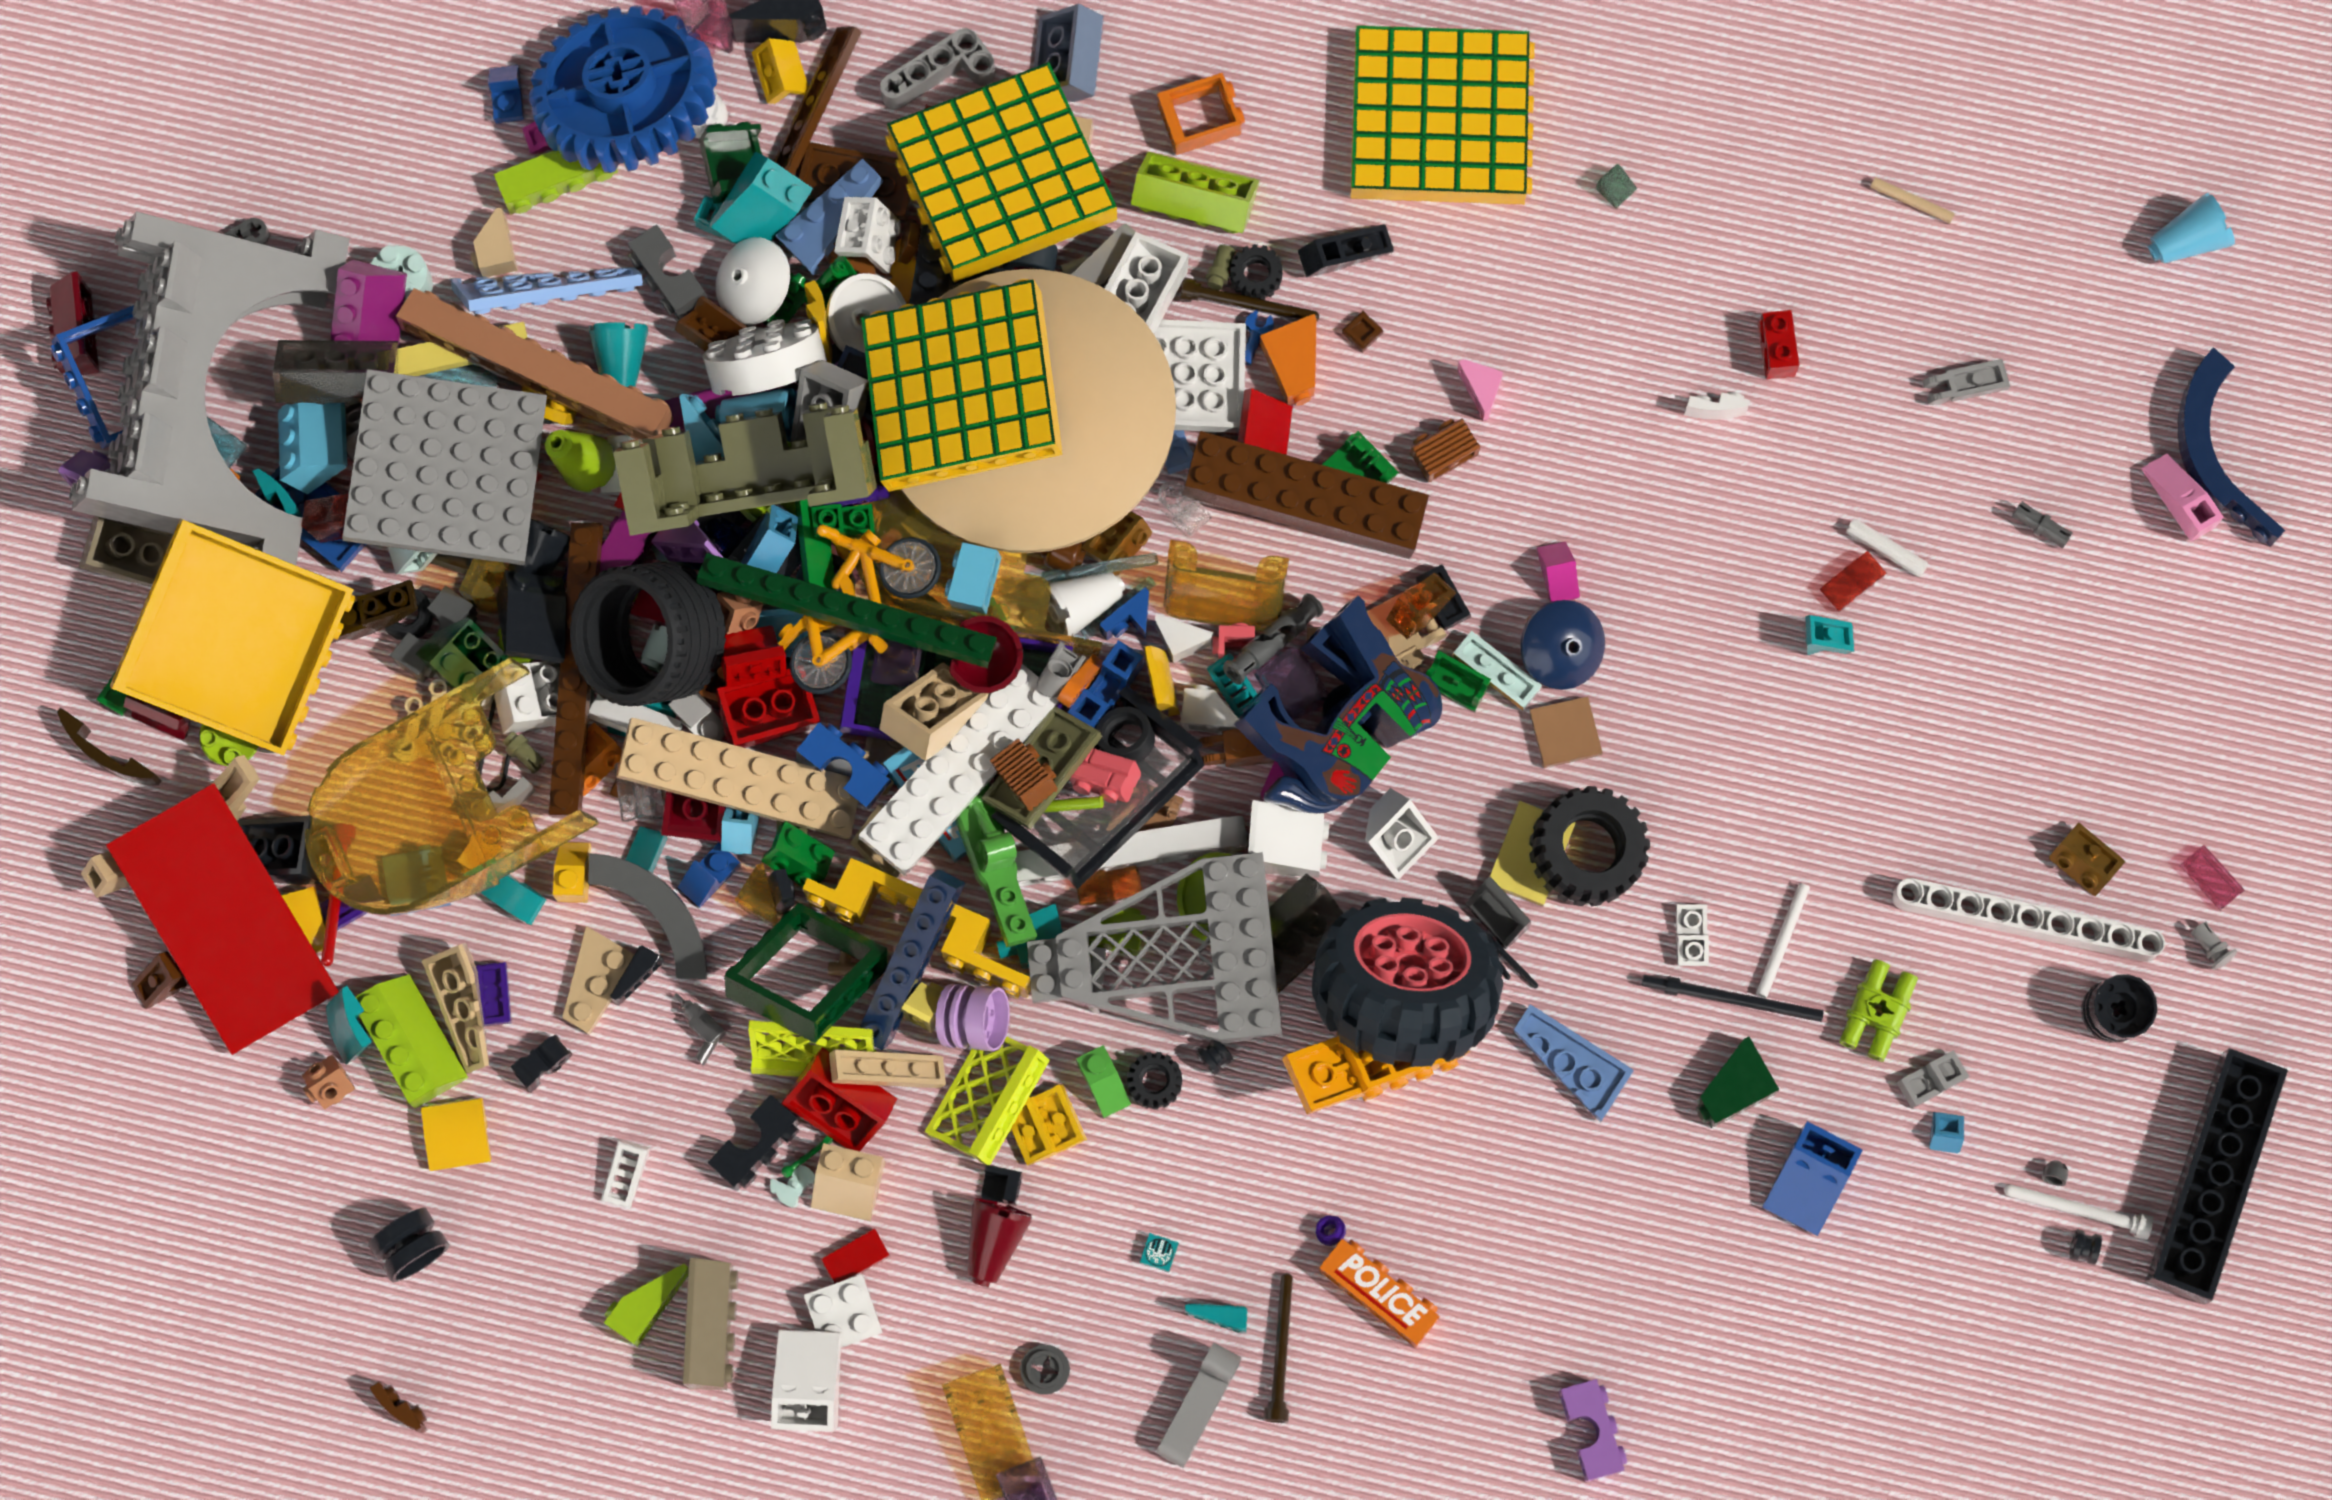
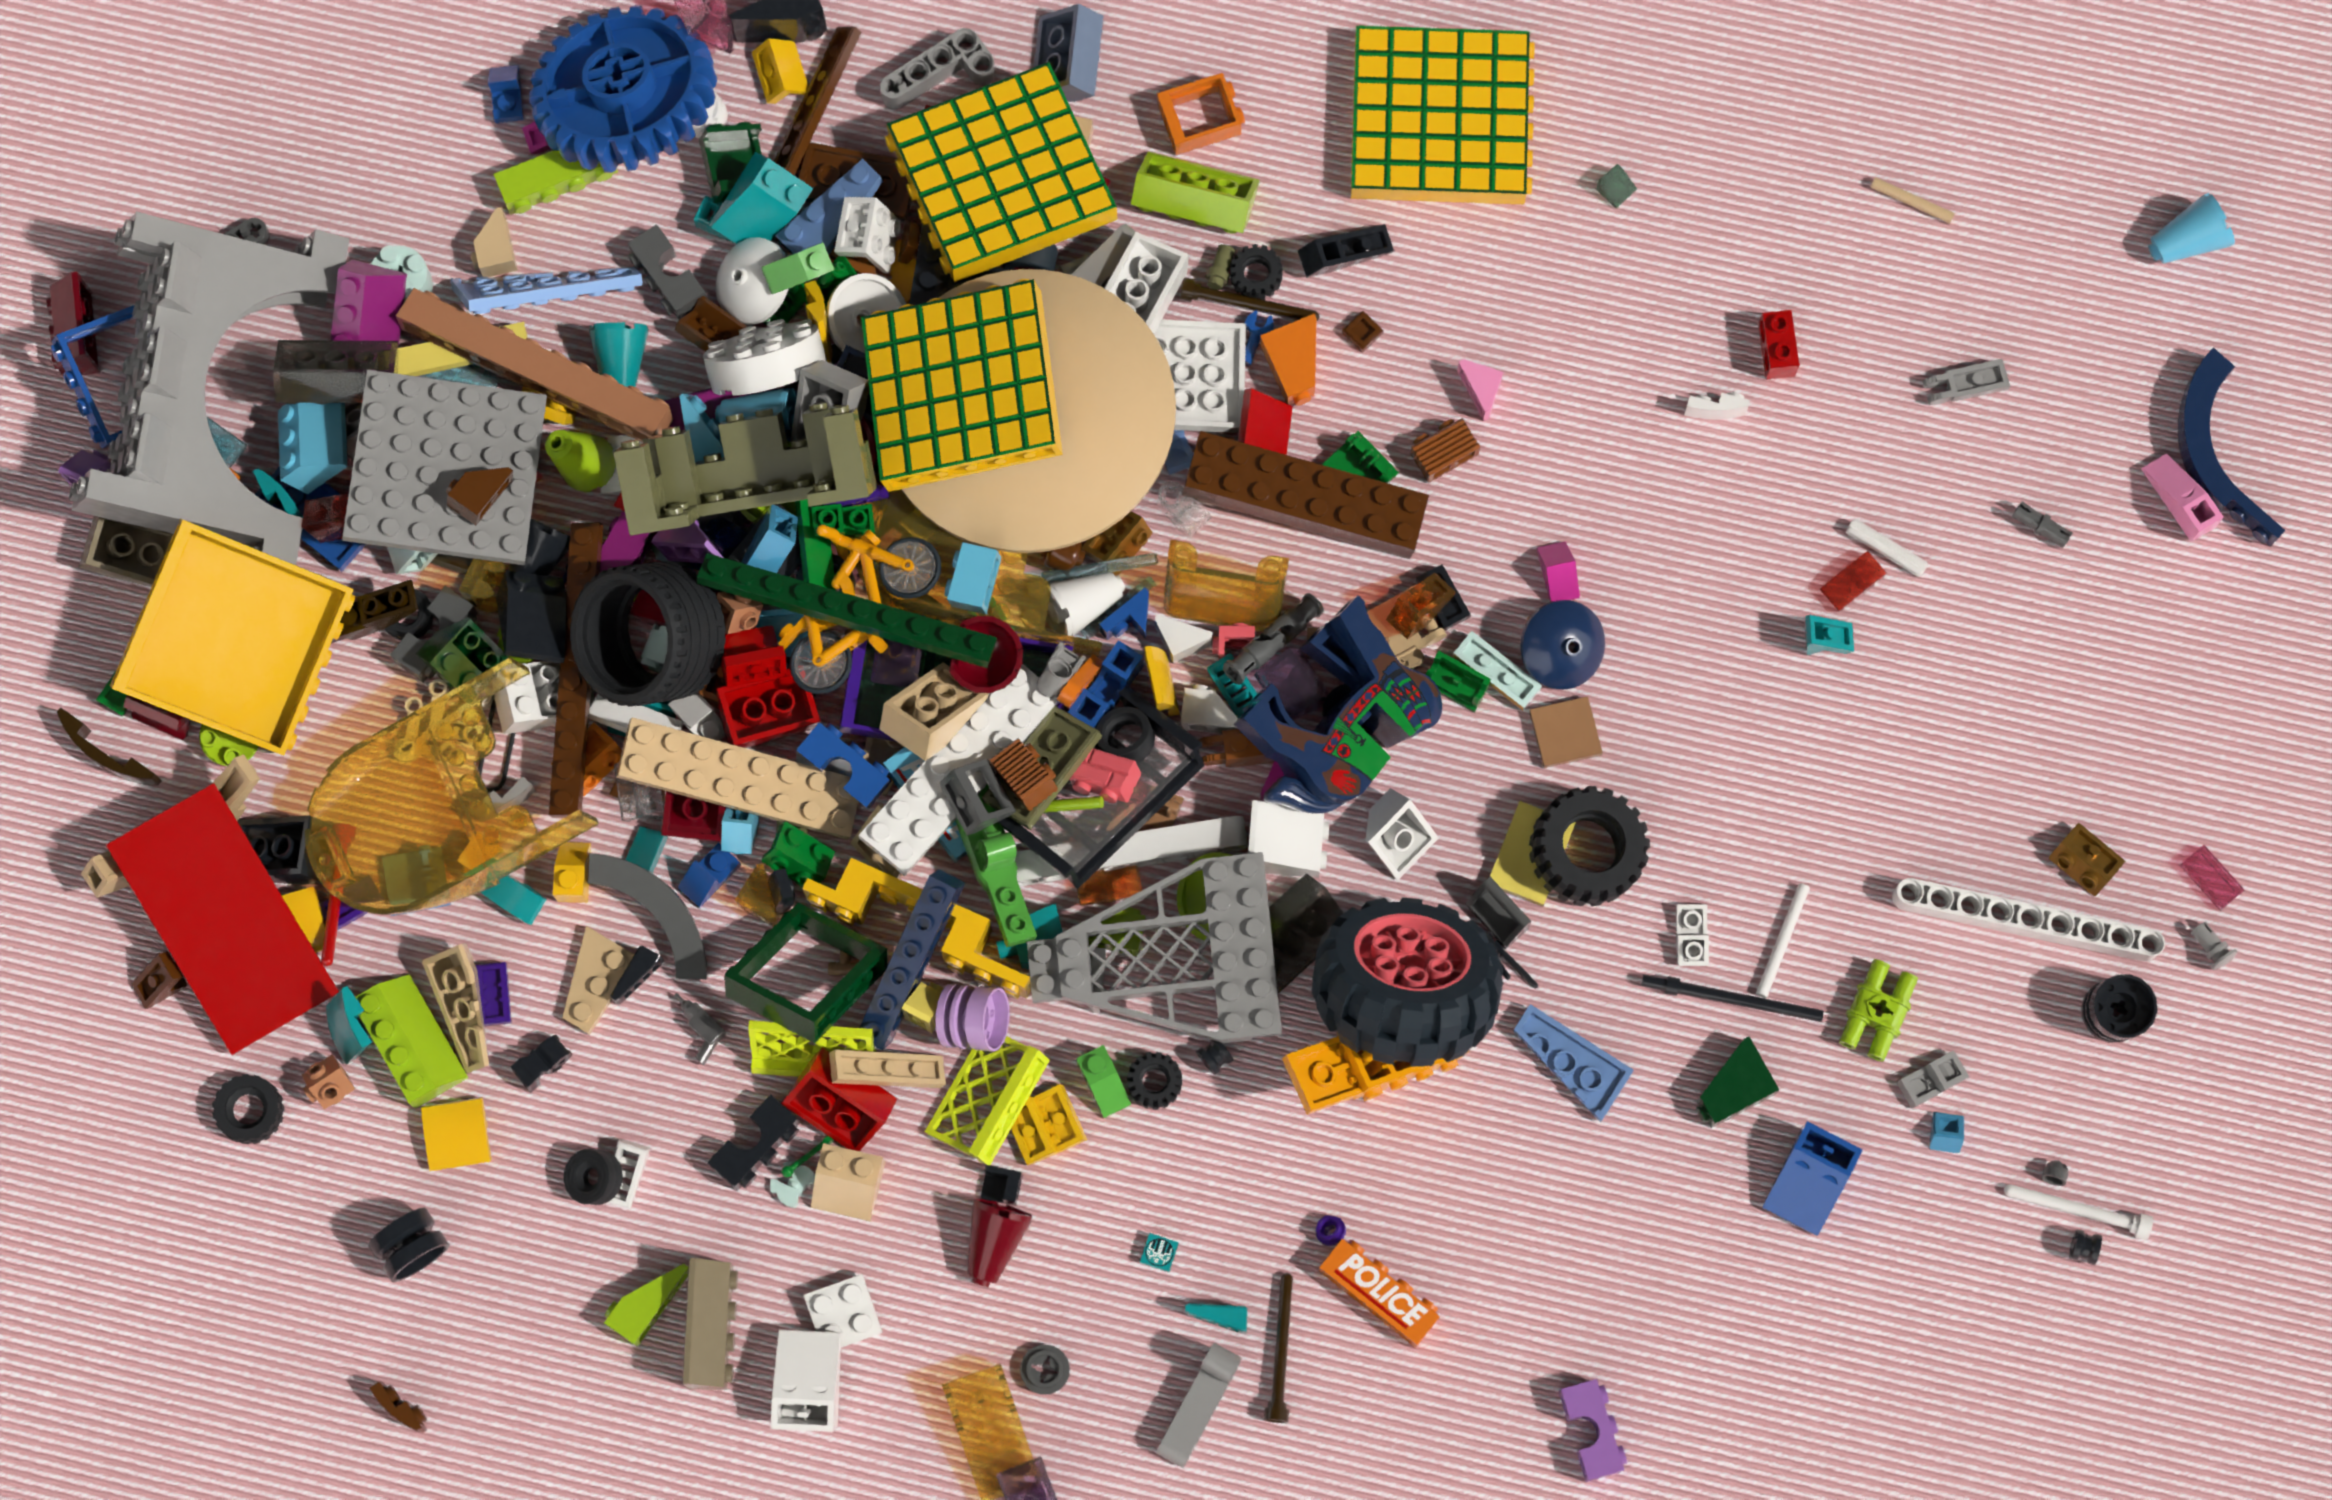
(231, 1092): none -> black tyre
(477, 492): none -> reddish brown slope
(518, 747): olive animal -> none
(577, 1172): none -> black tyre
(797, 268): none -> bright green slope
(856, 1257): red tile -> none
(966, 801): none -> dark grey tile
(2216, 1176): black brick -> none

